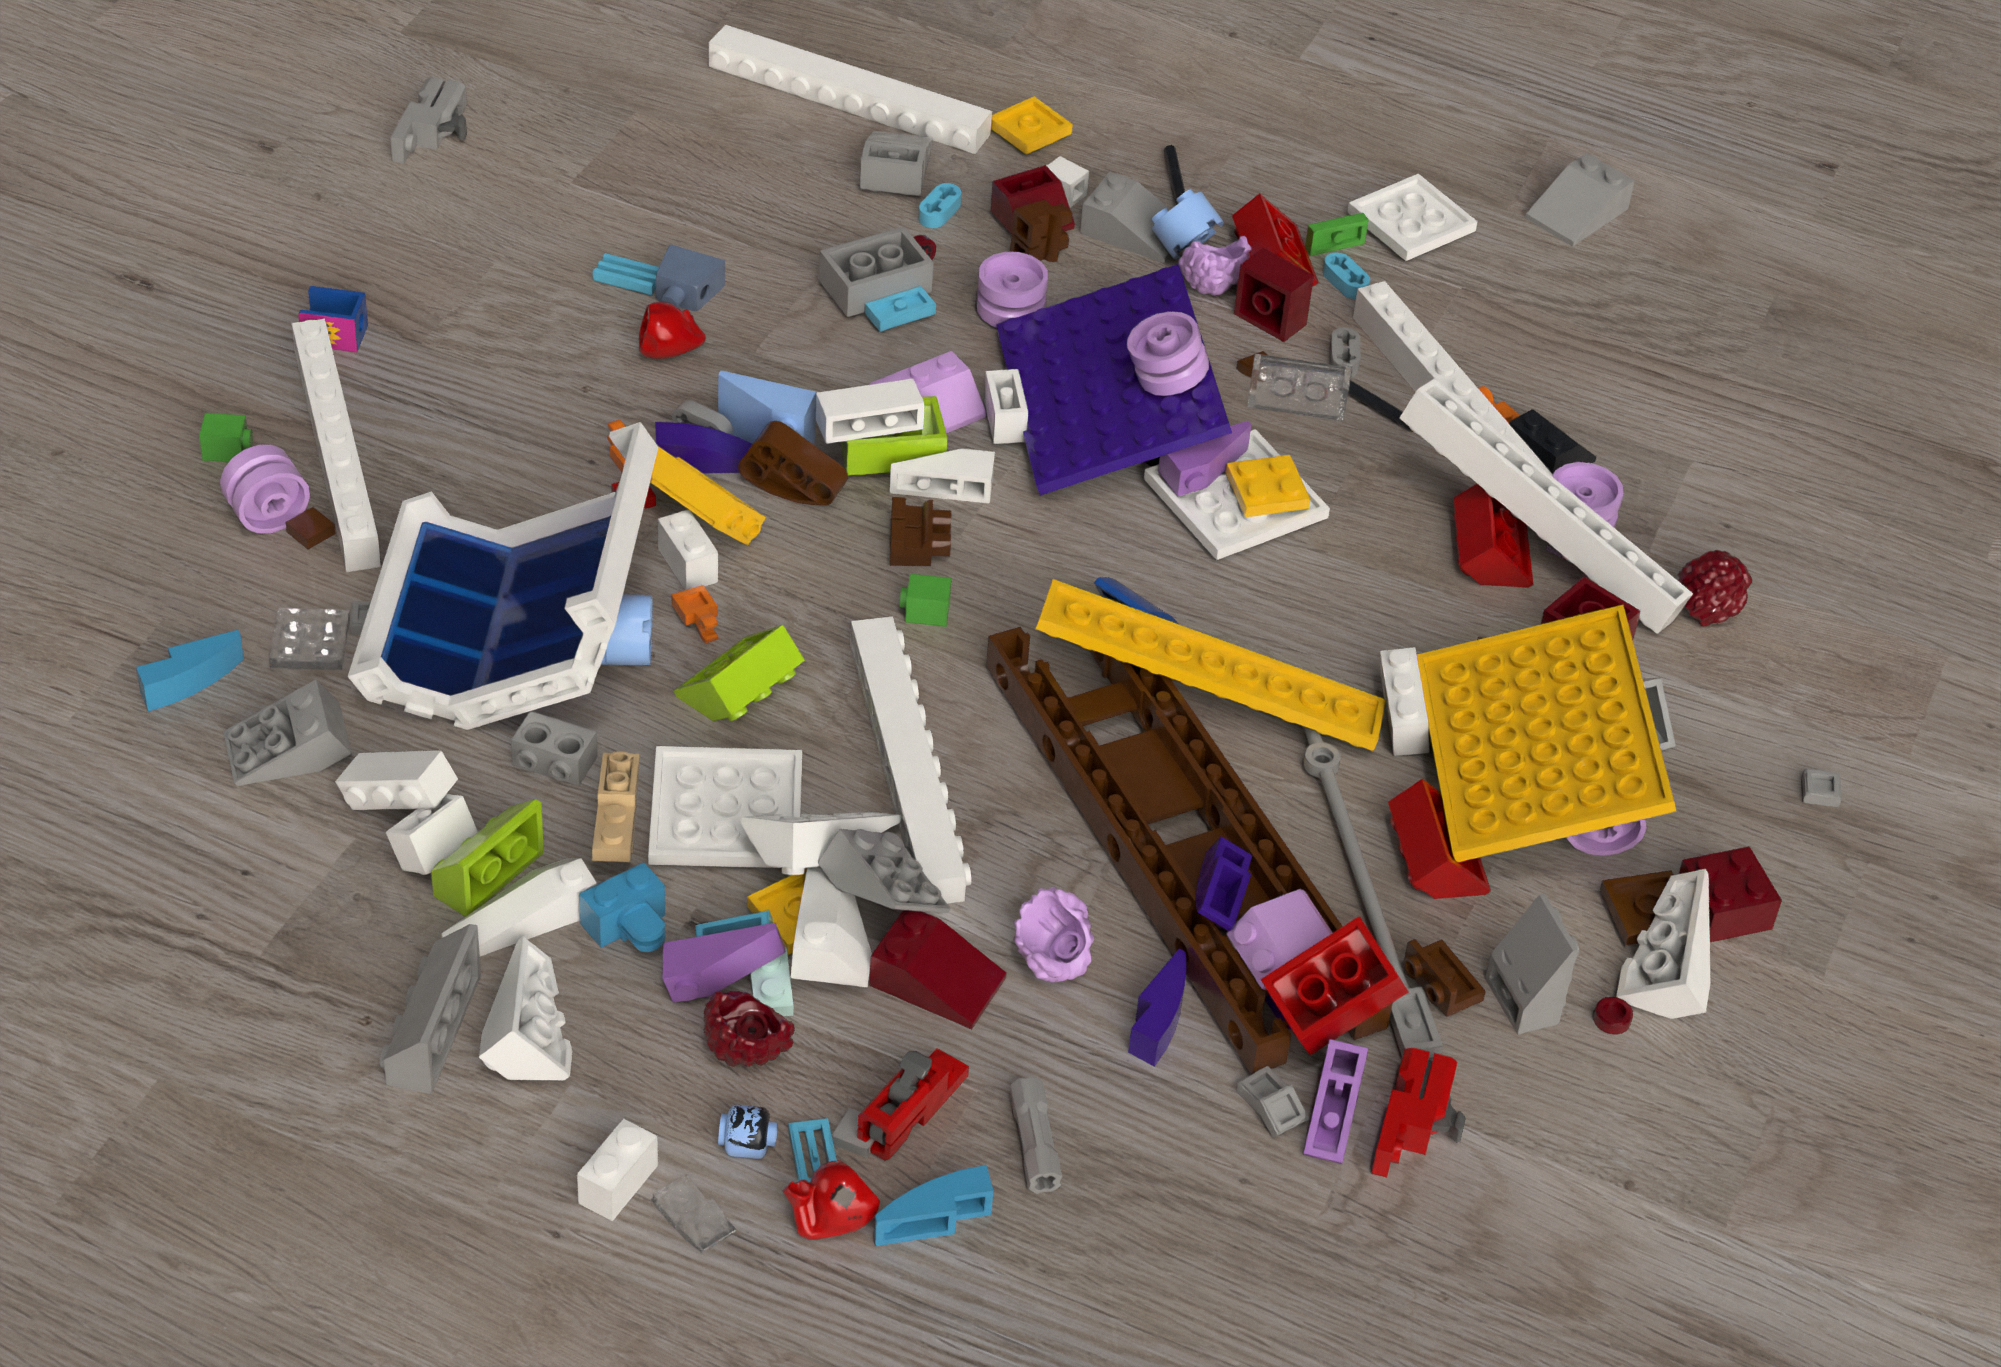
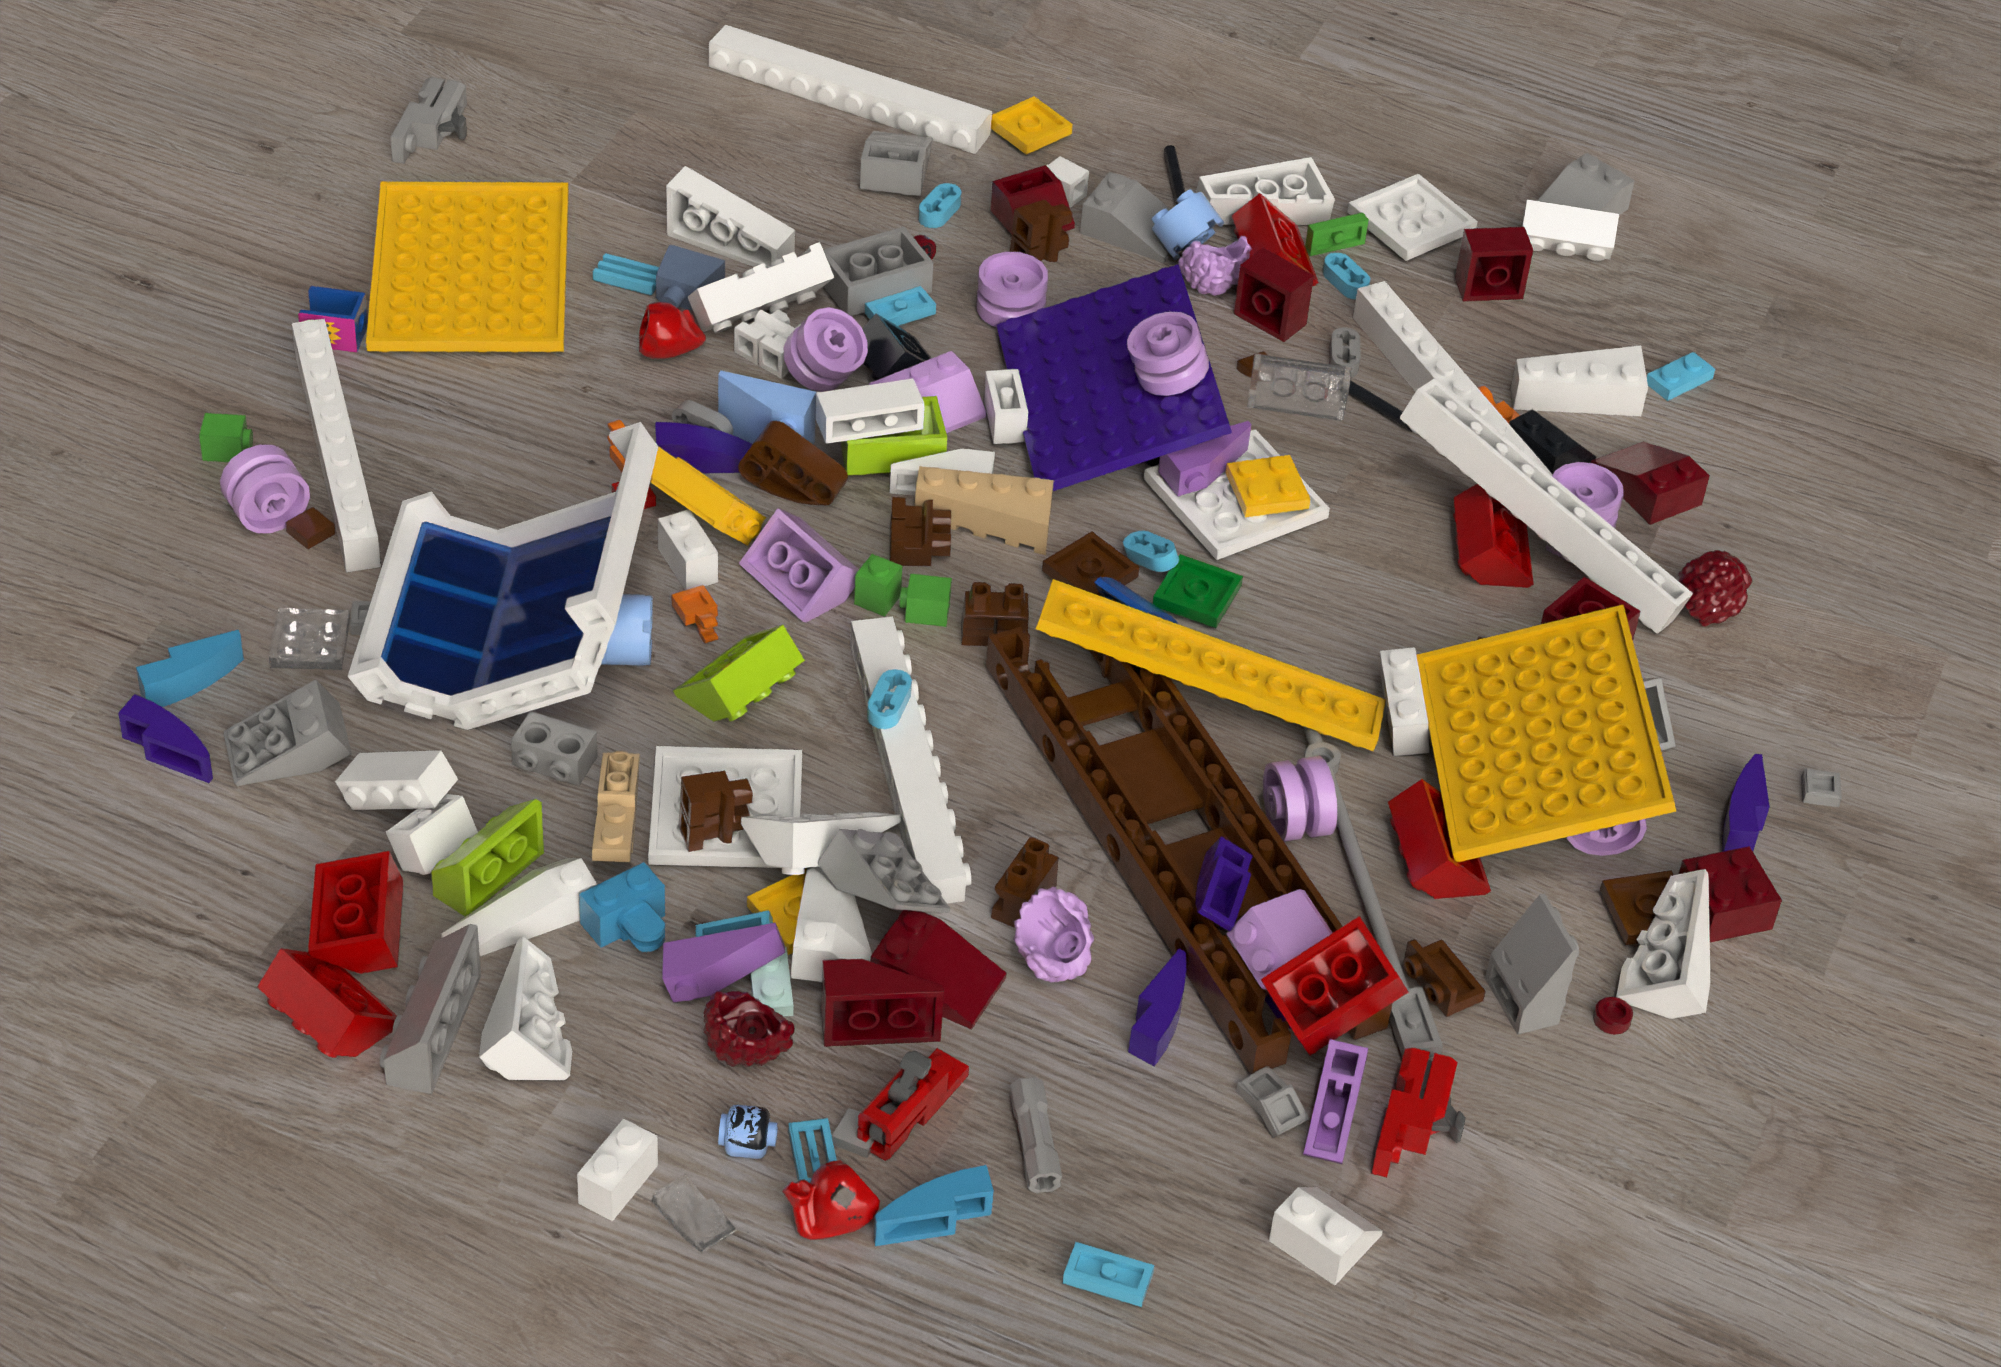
(165, 738): none -> dark purple slope
(326, 1003): none -> red slope
(357, 913): none -> red slope
(469, 267): none -> yellow plate
(712, 807): none -> reddish brown hips
(723, 222): none -> white wedge
(761, 289): none -> white wedge
(764, 341): none -> white hips
(799, 566): none -> lavender slope
(825, 349): none -> lavender wheel
(877, 1005): none -> dark red slope
(878, 585): none -> bright green brick
(890, 348): none -> black slope
(894, 700): none -> medium azure beam
(984, 606): none -> reddish brown hips
(991, 504): none -> tan wedge
(1027, 873): none -> reddish brown hips
(1086, 561): none -> reddish brown plate
(1108, 1274): none -> medium azure plate
(1151, 551): none -> medium azure beam
(1198, 591): none -> green plate
(1291, 186): none -> white wedge
(1300, 798): none -> lavender wheel
(1322, 1233): none -> white slope
(1493, 264): none -> dark red brick
(1570, 230): none -> white brick
(1582, 382): none -> white wedge
(1657, 480): none -> dark red slope
(1680, 376): none -> medium azure plate
(1746, 807): none -> dark purple slope

